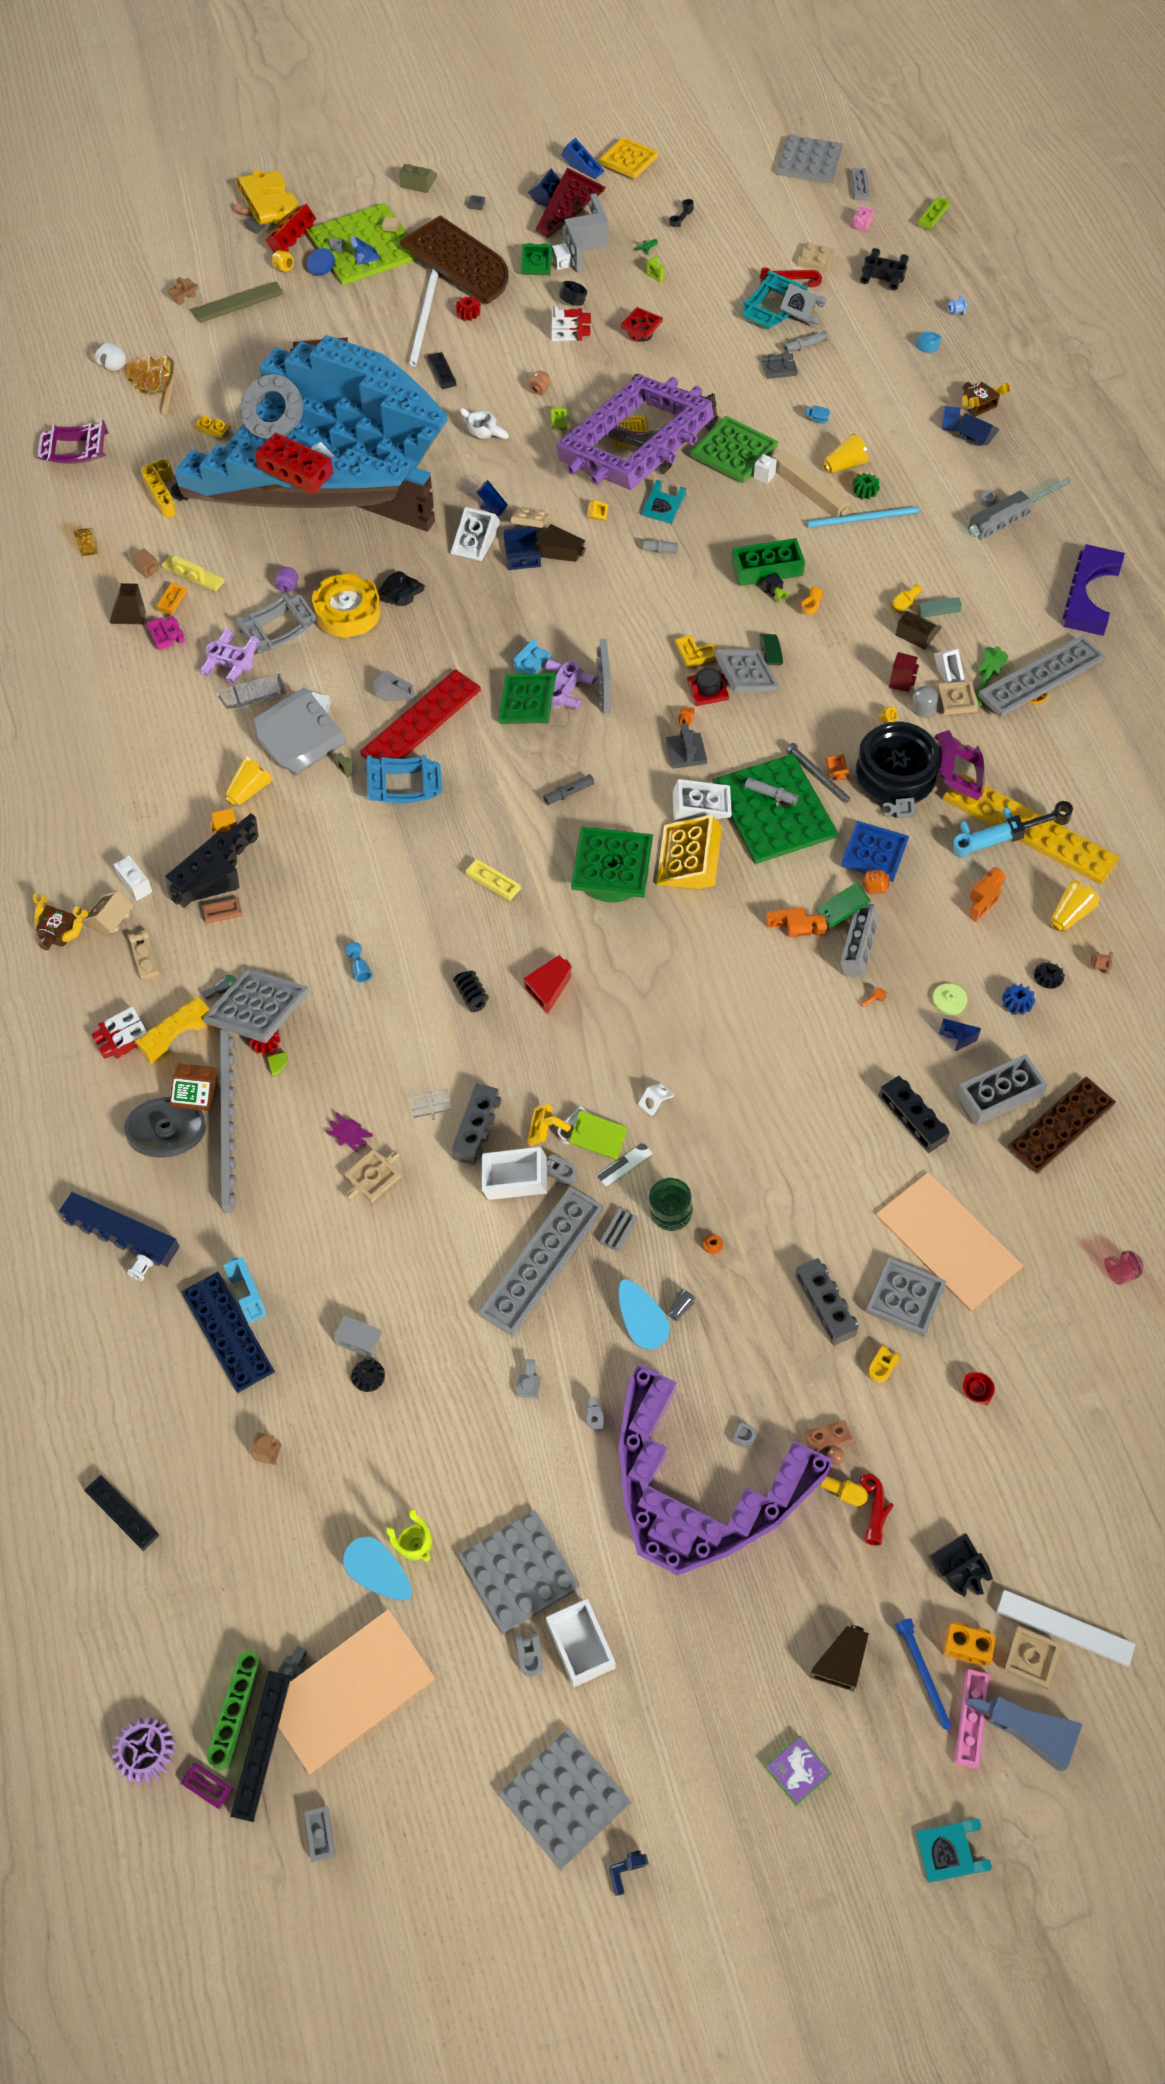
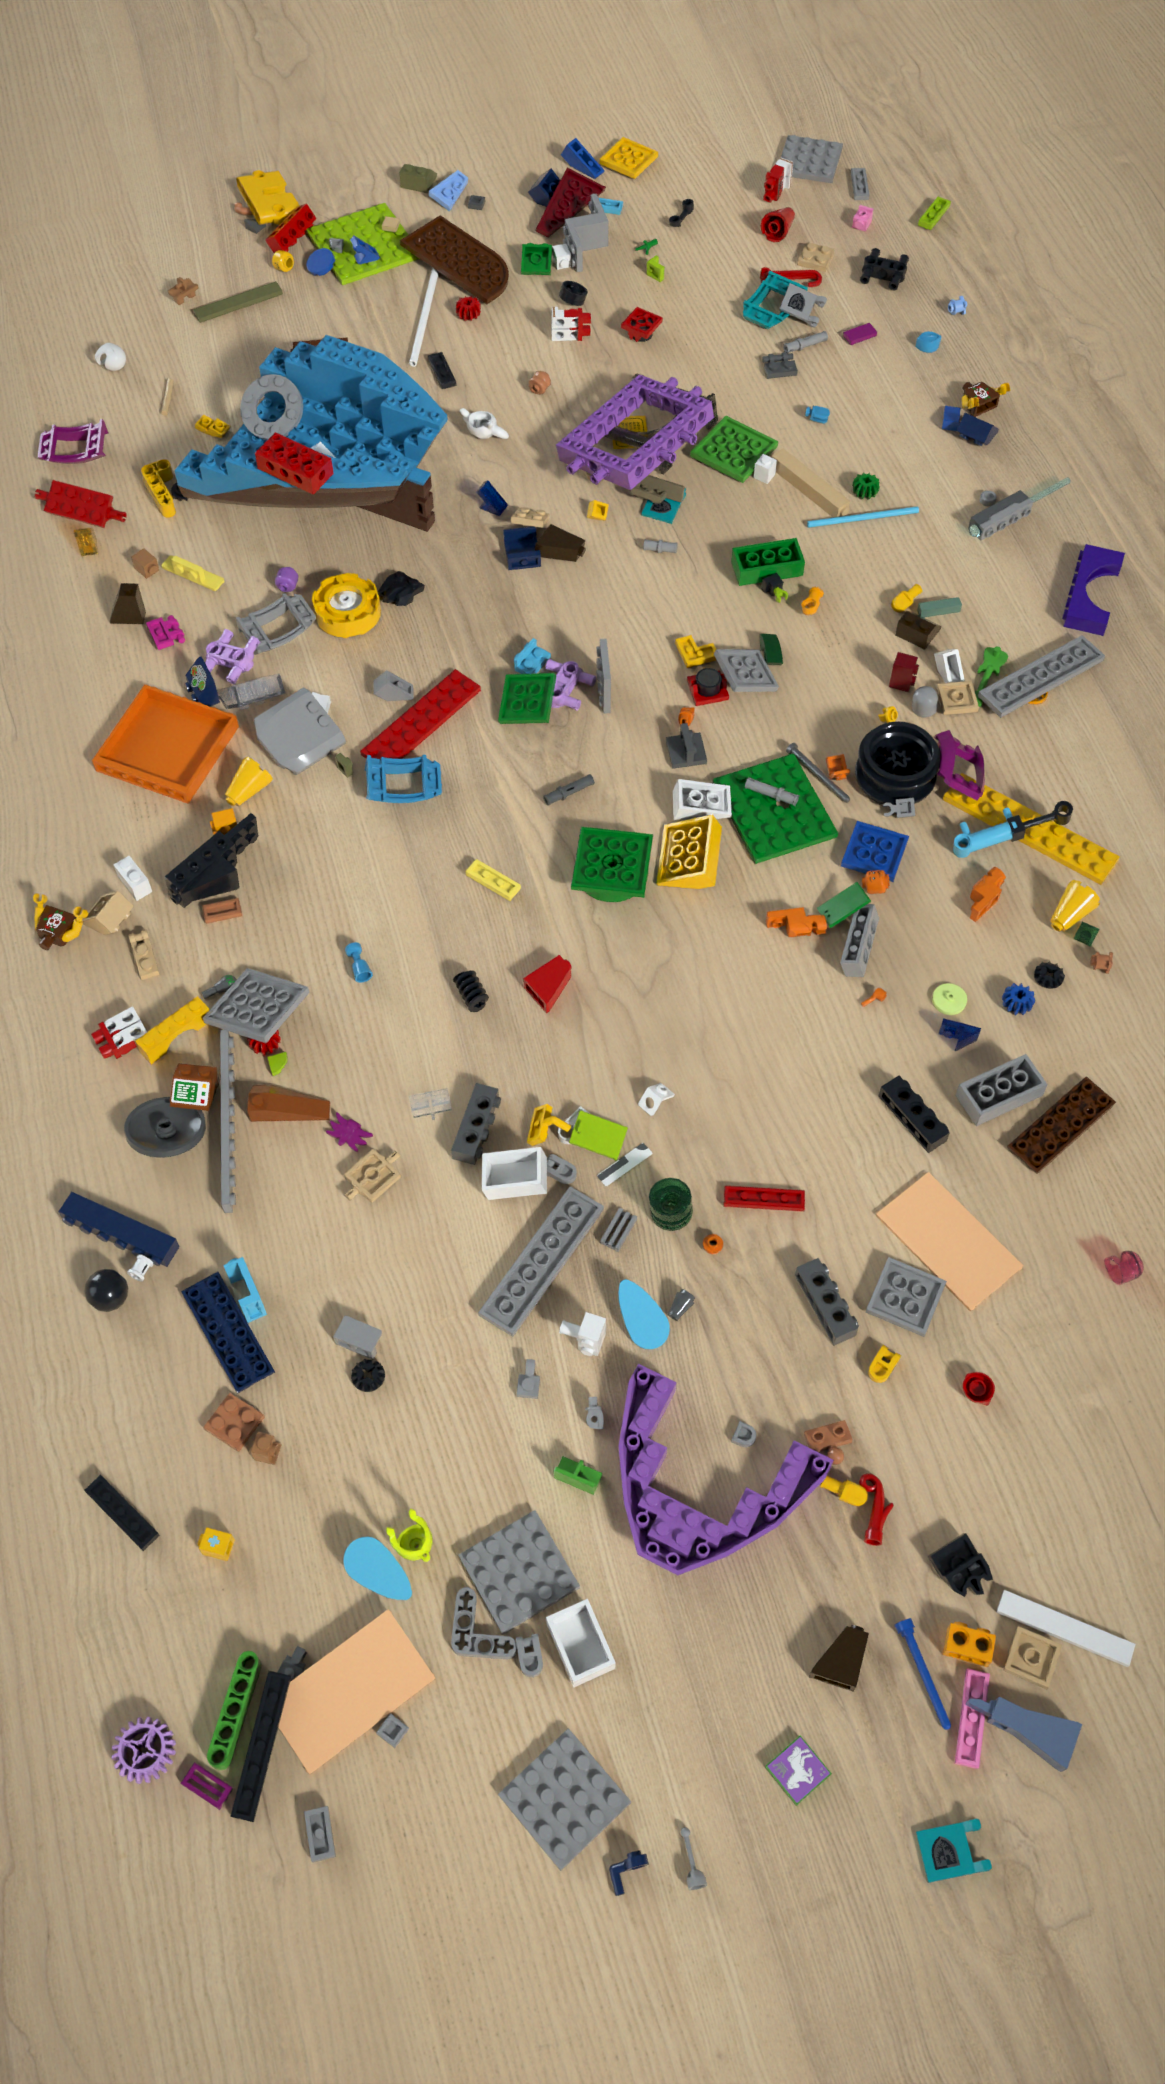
(79, 504): none -> red plate
(106, 1290): none -> black piece
(150, 374): clear yellow brick -> none
(166, 743): none -> orange panel
(171, 599): light orange plate -> none
(201, 684): none -> dark blue slope
(216, 1544): none -> yellow brick
(234, 1422): none -> nougat plate
(282, 1104): none -> dark orange wedge
(392, 1730): none -> light grey tile
(449, 190): none -> light blue wing
(474, 1639): none -> light grey beam
(475, 534): white slope -> none
(559, 418): lime bracket -> none
(577, 1475): none -> bright green panel
(589, 1334): none -> white brick
(611, 206): none -> medium azure tile
(658, 490): none -> dark tan bracket
(695, 1878): none -> light grey hinge
(764, 1198): none -> red tile
(777, 224): none -> red cone
(778, 179): none -> red hips
(847, 455): yellow cone -> none
(860, 333): none -> magenta tile
(1086, 934): none -> clear green plate

